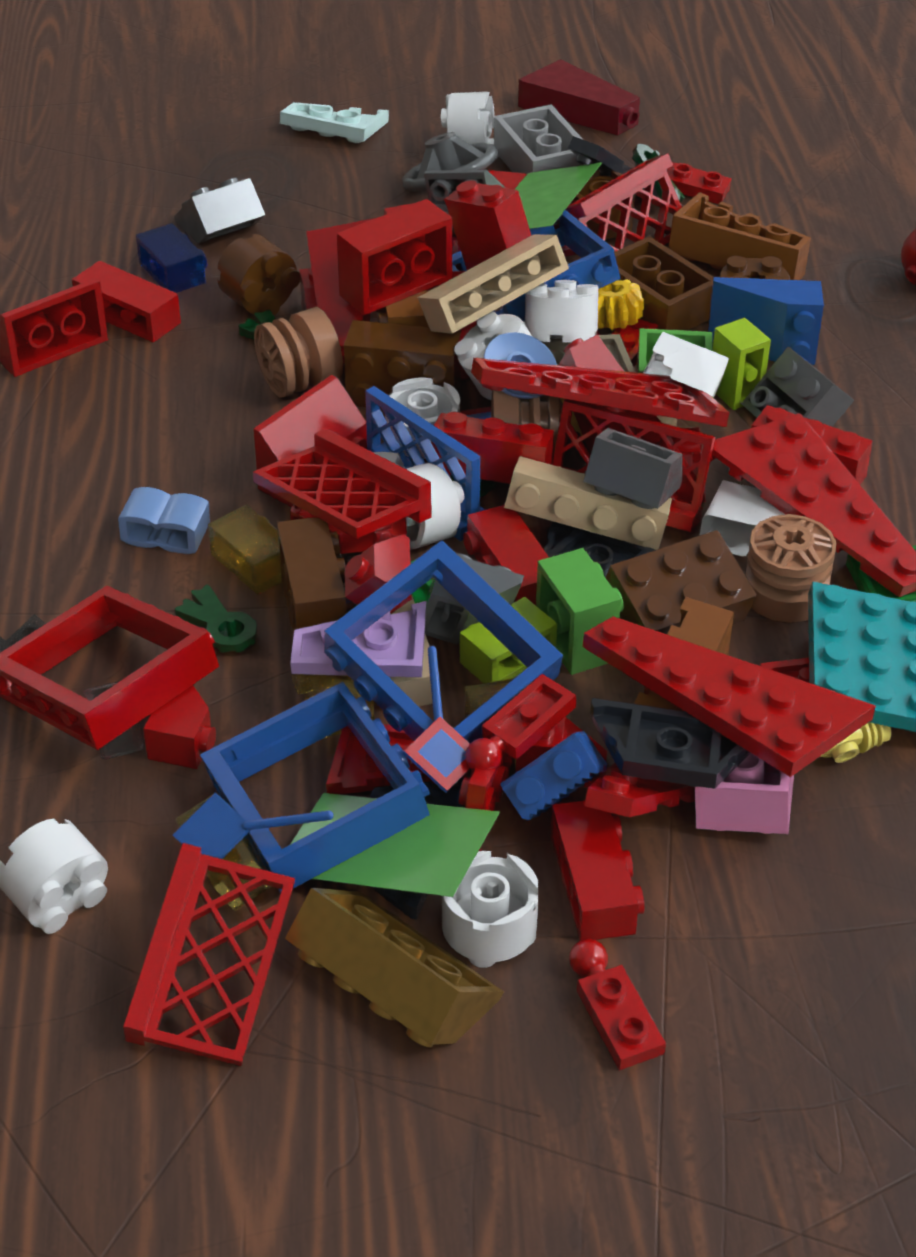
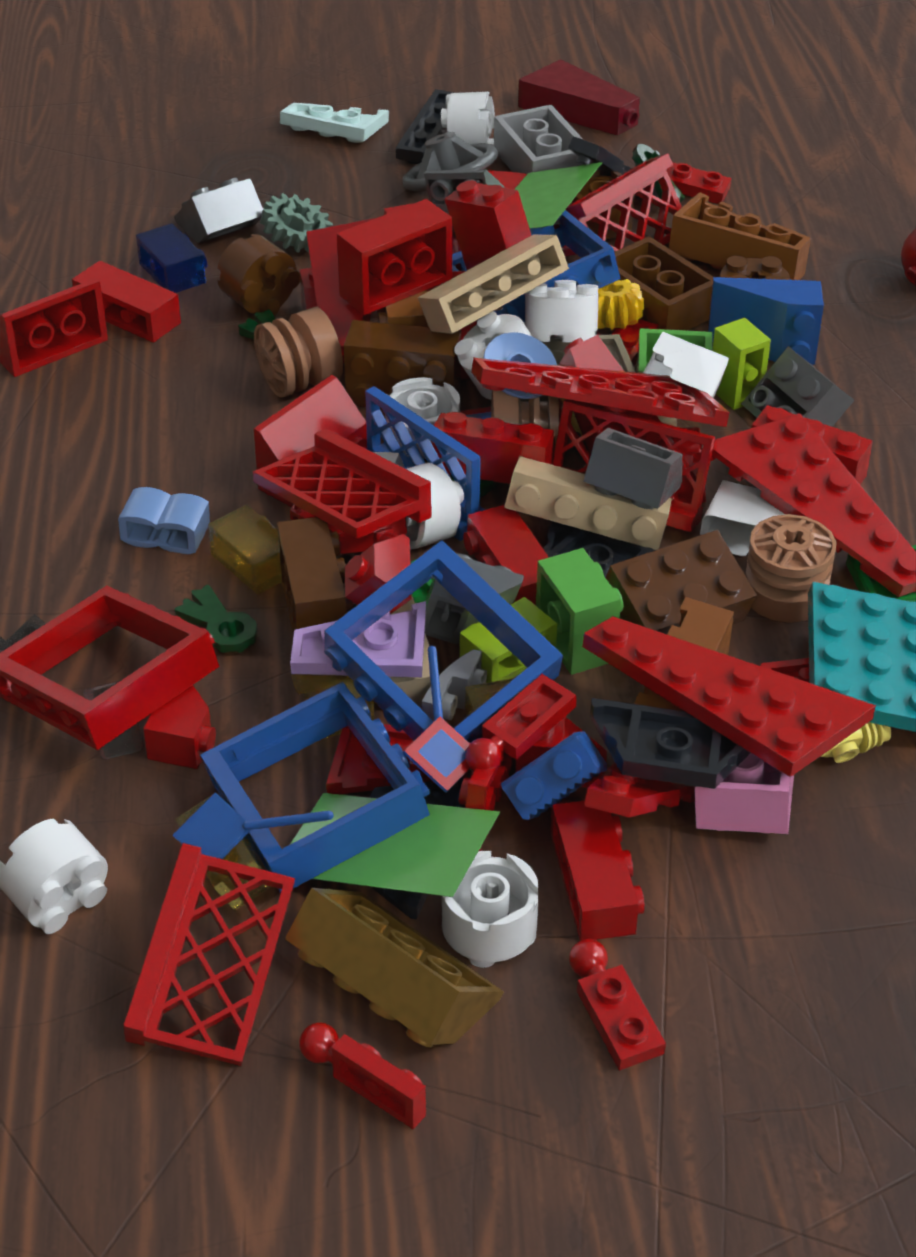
(290, 219): none -> sand green gear
(366, 1072): none -> red plate
(423, 128): none -> black plate
(453, 680): none -> light grey slope

